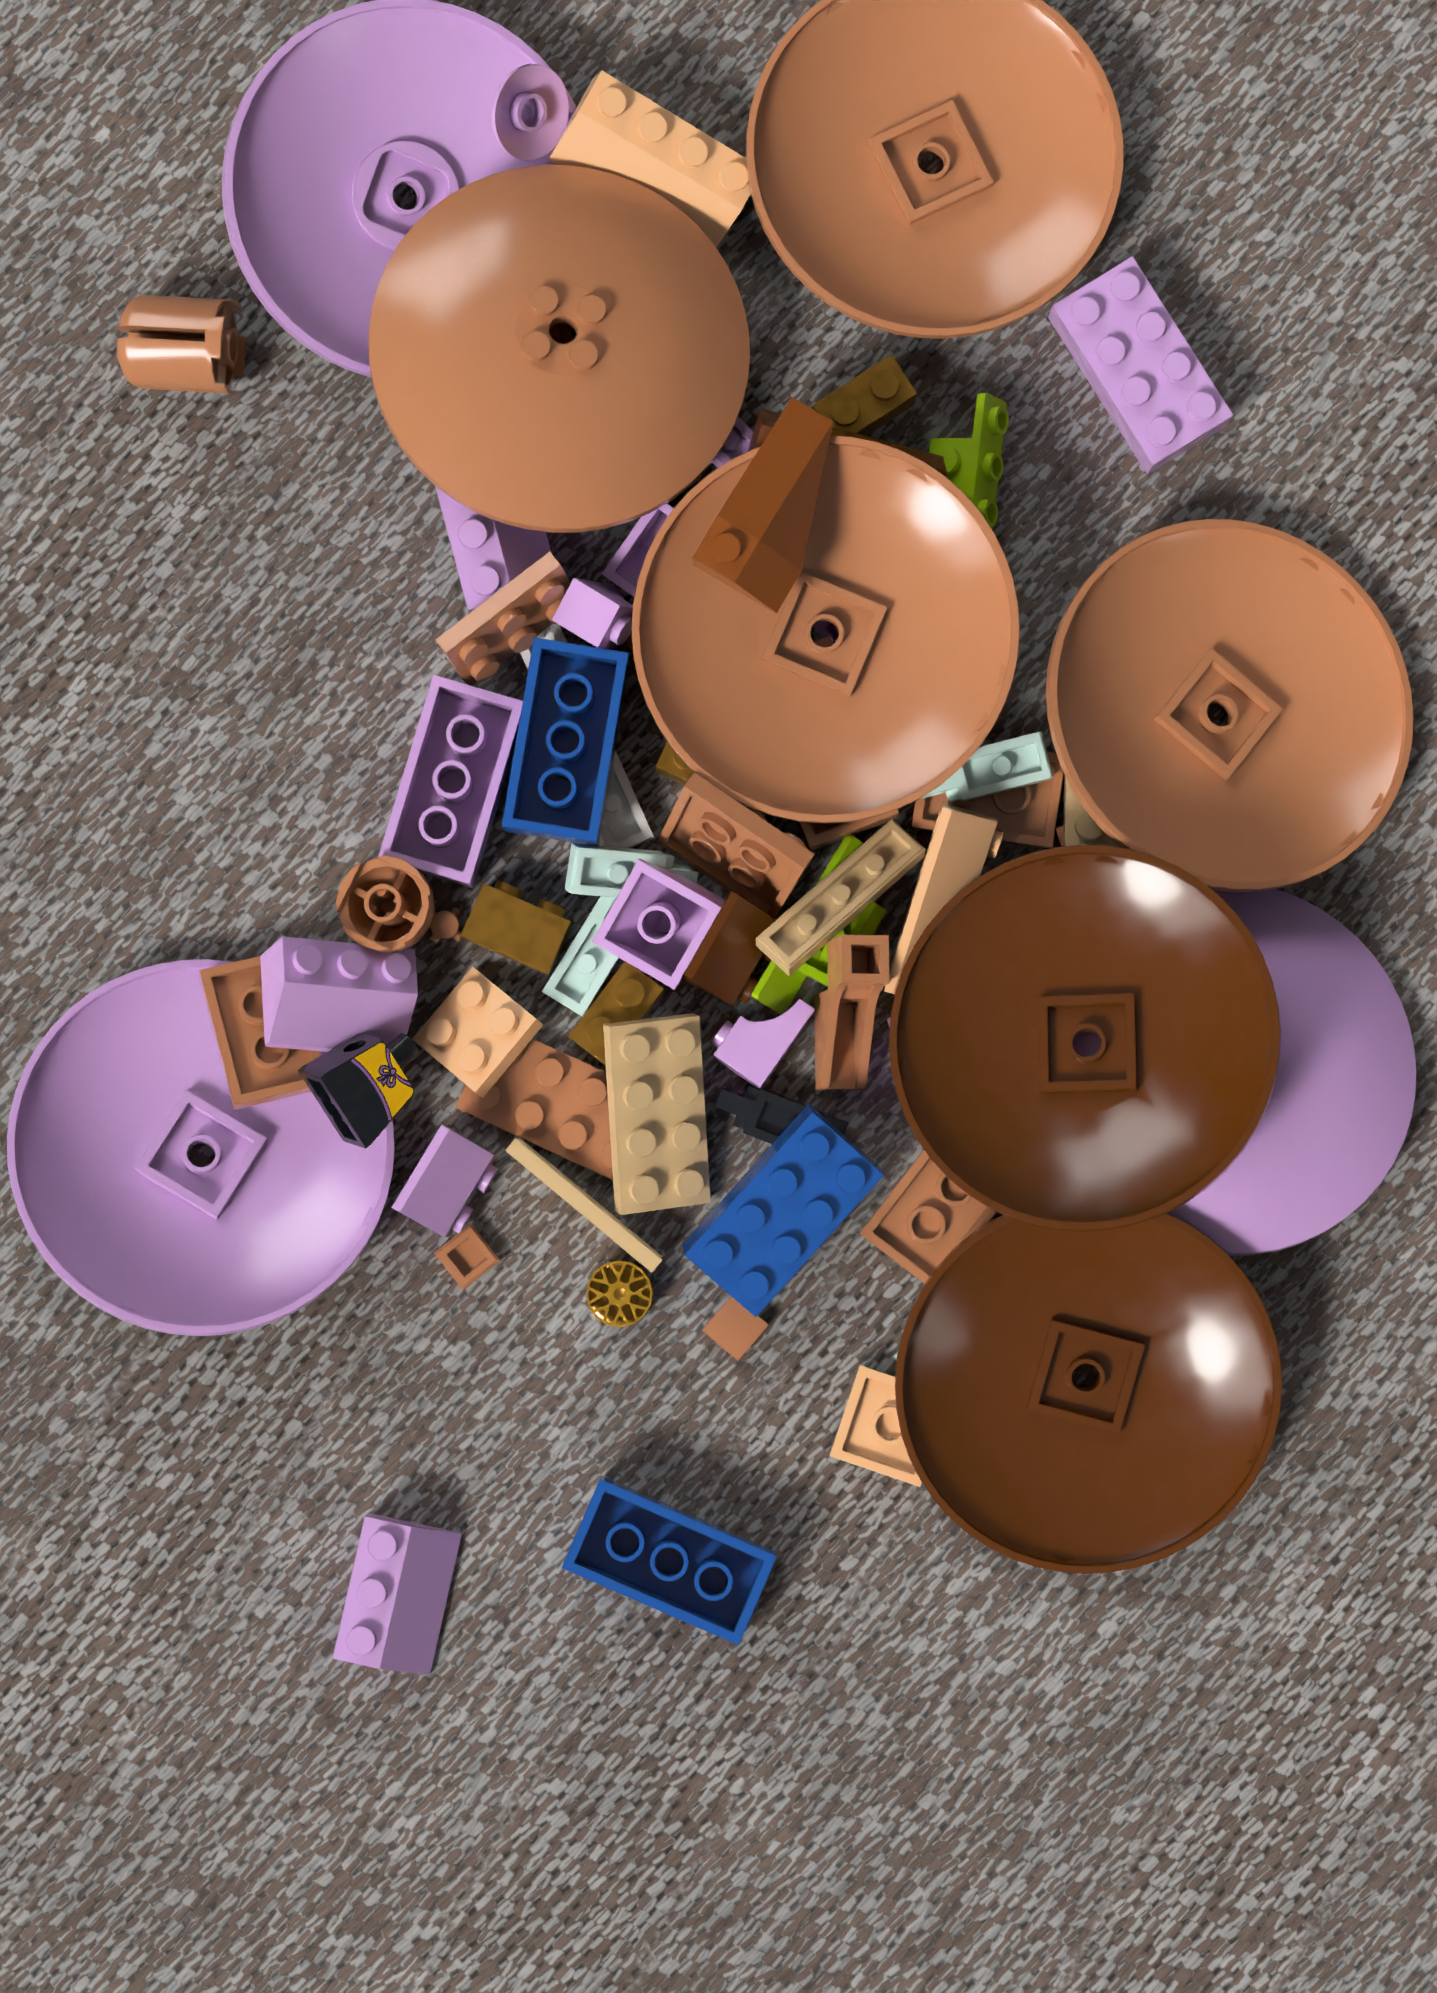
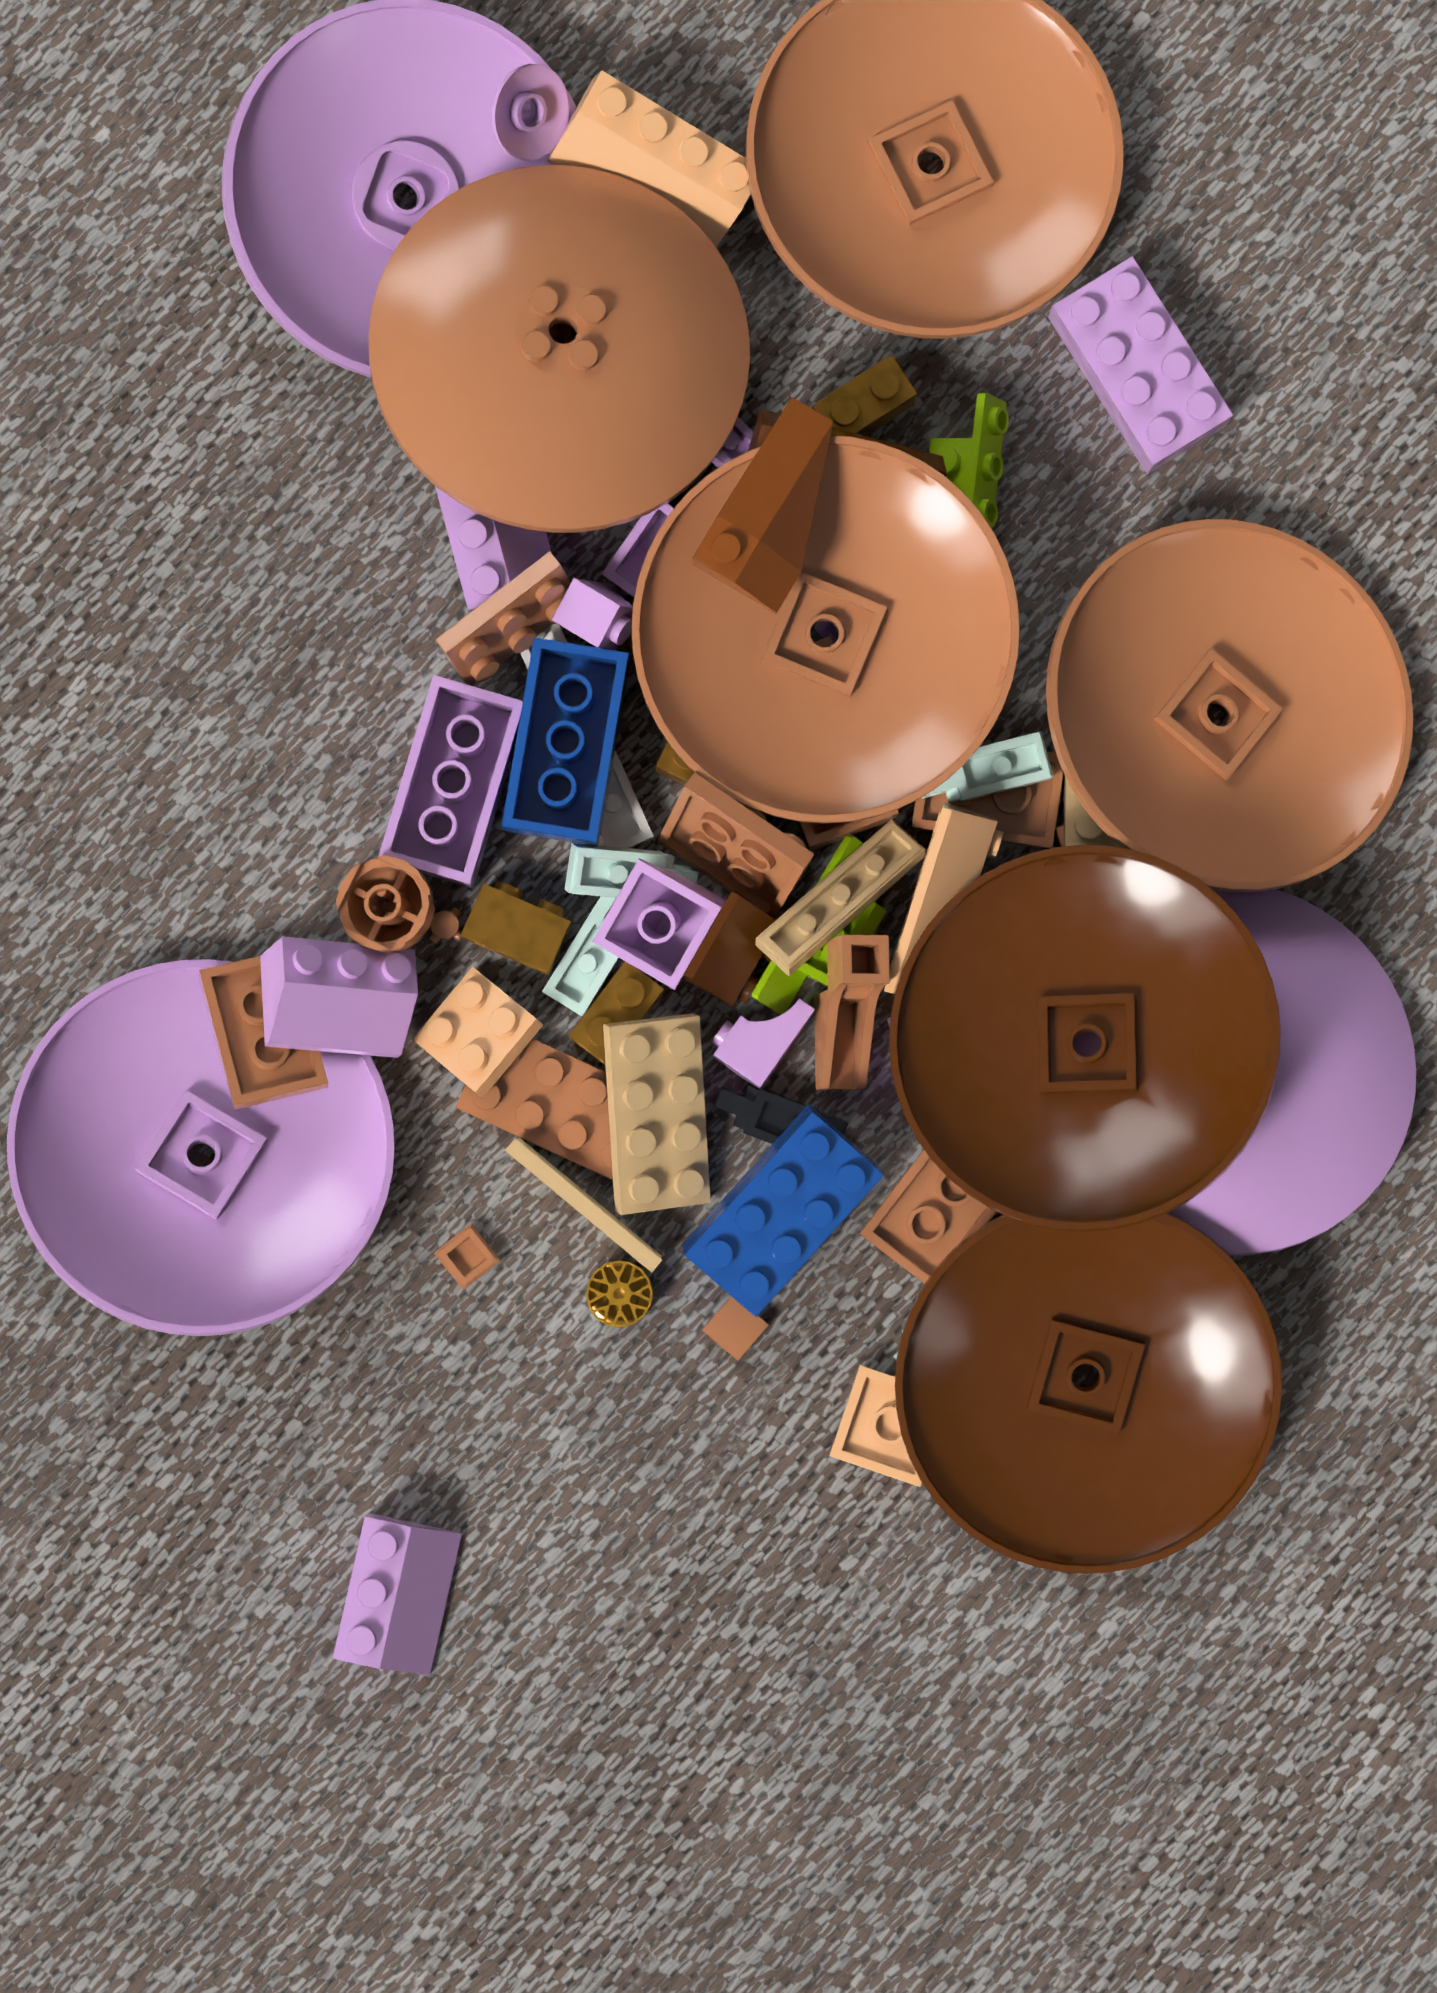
(181, 343): nougat cylinder -> none
(362, 1084): black torso -> none
(446, 1182): lavender slope -> none
(670, 1560): blue brick -> none

